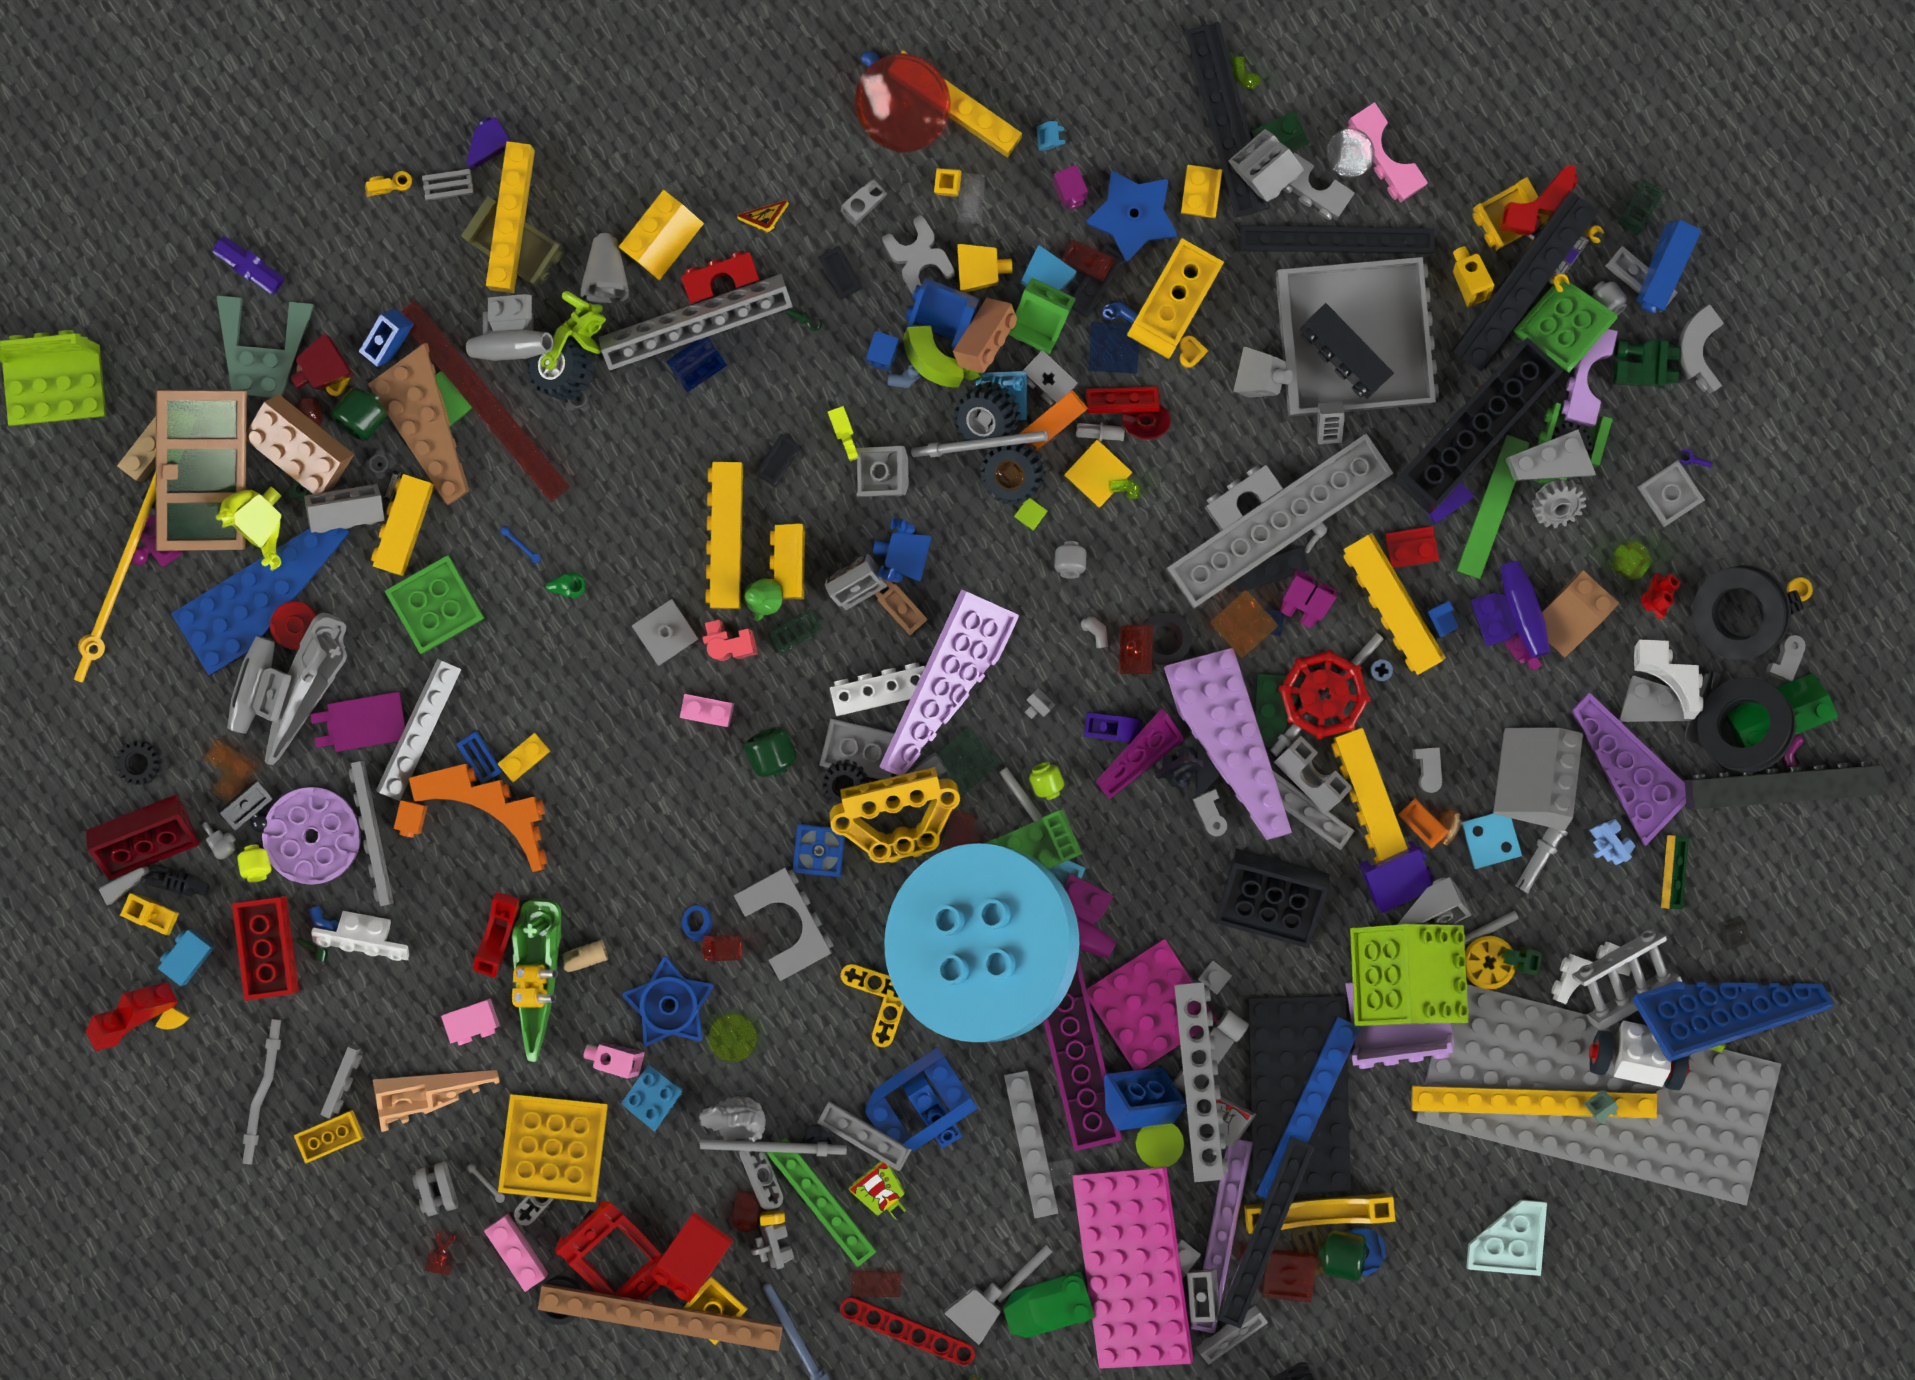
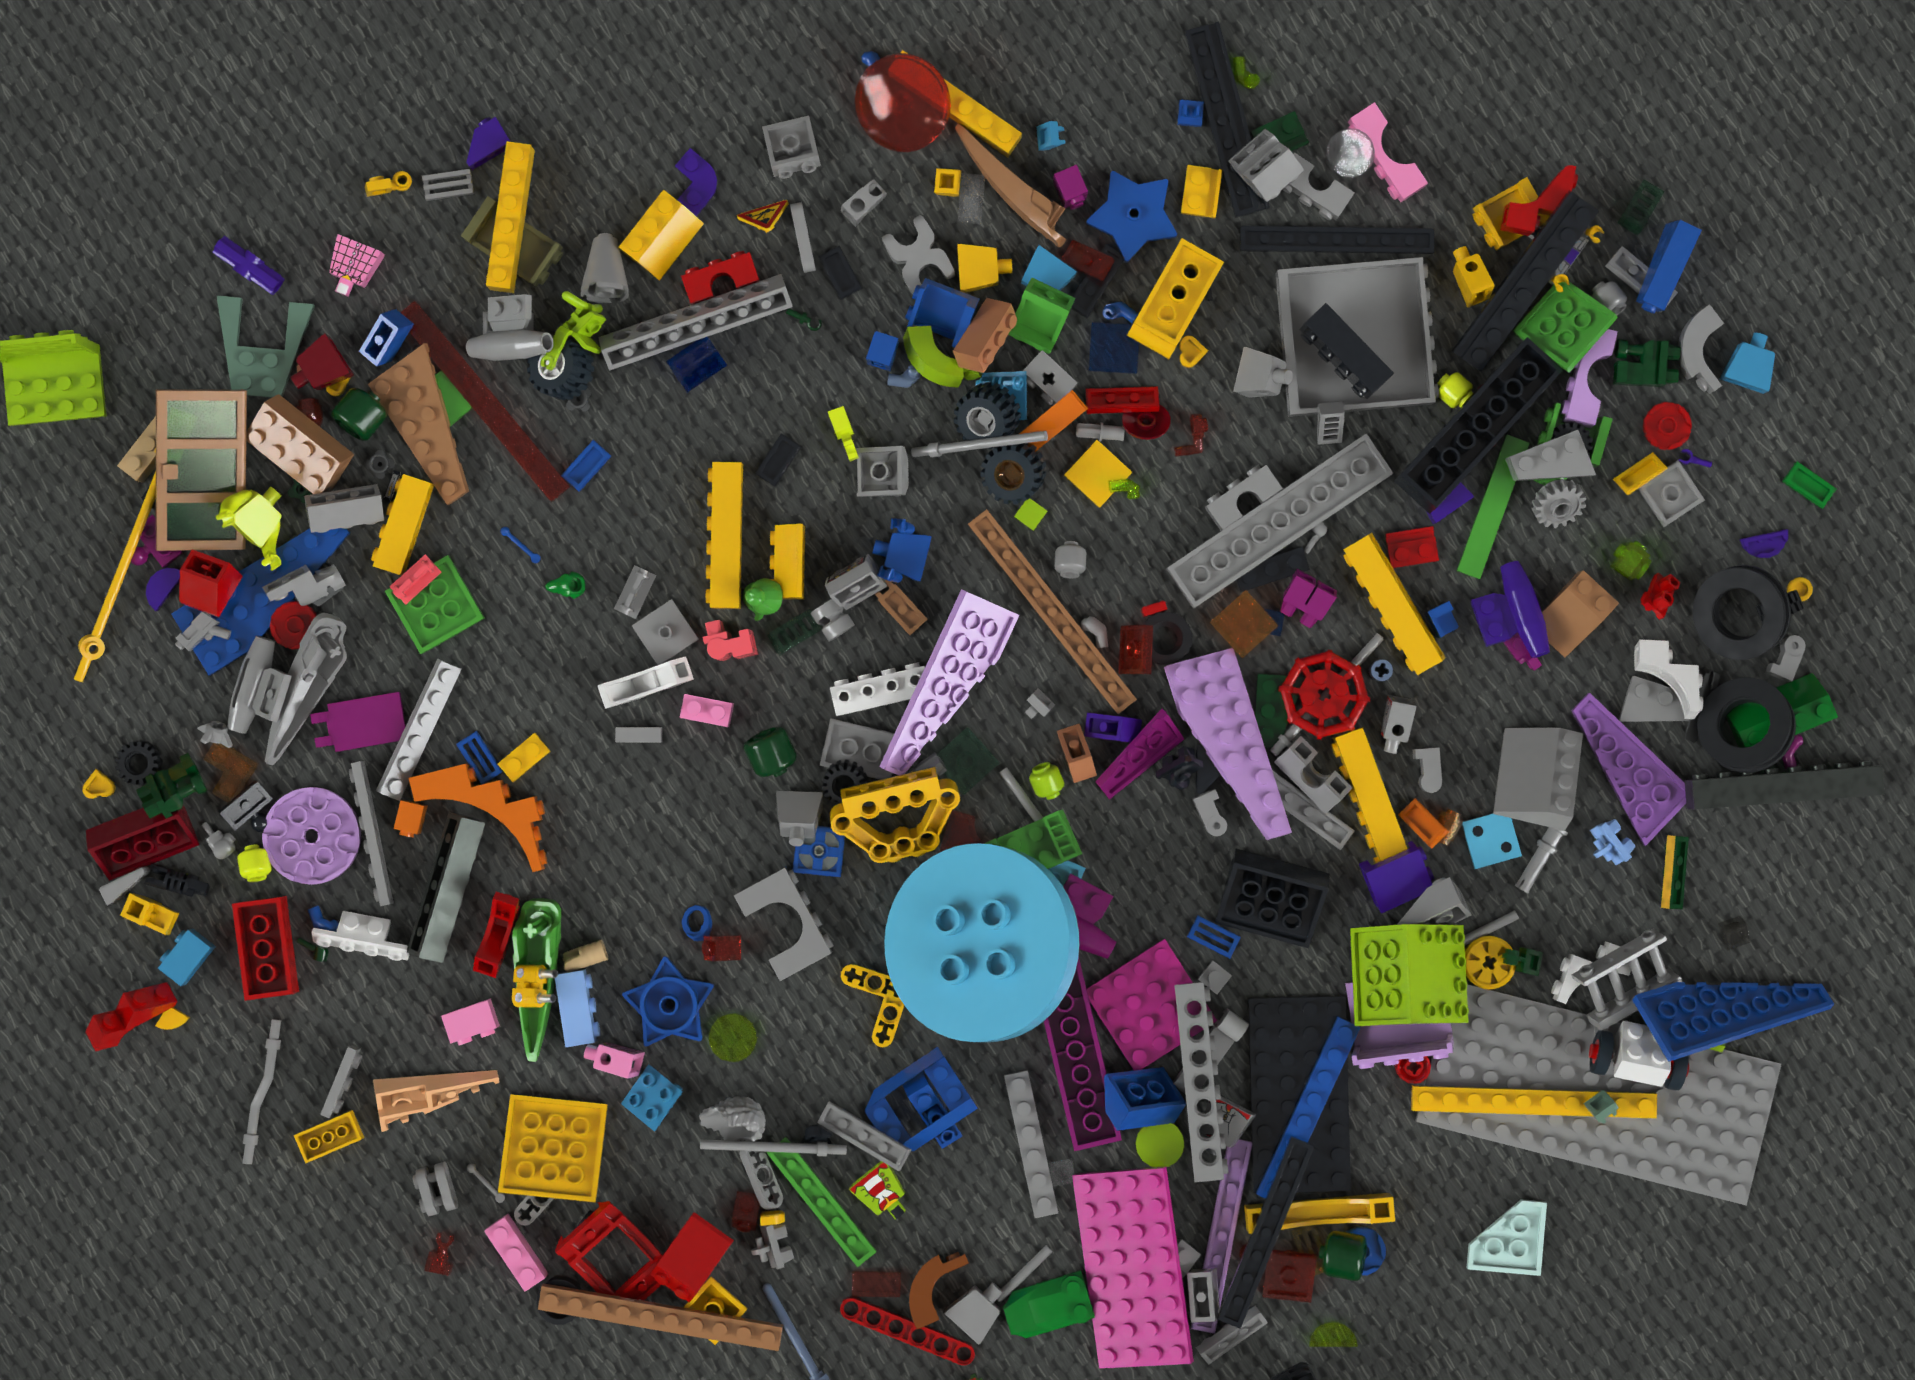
(98, 785): none -> yellow tile
(161, 586): none -> dark purple tile
(170, 786): none -> dark green hips
(202, 627): none -> light grey piece
(207, 583): none -> red slope
(216, 733): none -> light grey piece
(305, 586): none -> light grey plate
(353, 264): none -> bright pink torso
(415, 579): none -> coral hinge
(445, 887): none -> pearl dark grey brick
(577, 1008): none -> light blue brick
(586, 465): none -> blue tile
(635, 592): none -> light grey hinge
(638, 734): none -> light grey piece
(645, 682): none -> white arch
(703, 181): none -> dark purple plate
(791, 147): none -> light grey plate
(798, 814): none -> light grey torso
(802, 237): none -> light grey beam
(832, 619): none -> light grey wheel
(921, 1291): none -> dark orange arch
(1023, 199): none -> medium nougat piece
(1052, 611): none -> medium nougat plate
(1076, 753): none -> nougat slope
(1153, 608): none -> red tile
(1190, 113): none -> blue tile
(1195, 927): none -> blue tile
(1198, 427): none -> clear red plate
(1332, 1335): none -> clear neon green tile
(1397, 712): none -> light grey torso
(1413, 1071): none -> red wheel
(1455, 389): none -> neon yellow head
(1640, 473): none -> yellow tile
(1658, 430): none -> red tile
(1751, 365): none -> dark azure torso
(1766, 544): none -> dark purple tile
(1809, 485): none -> green tile

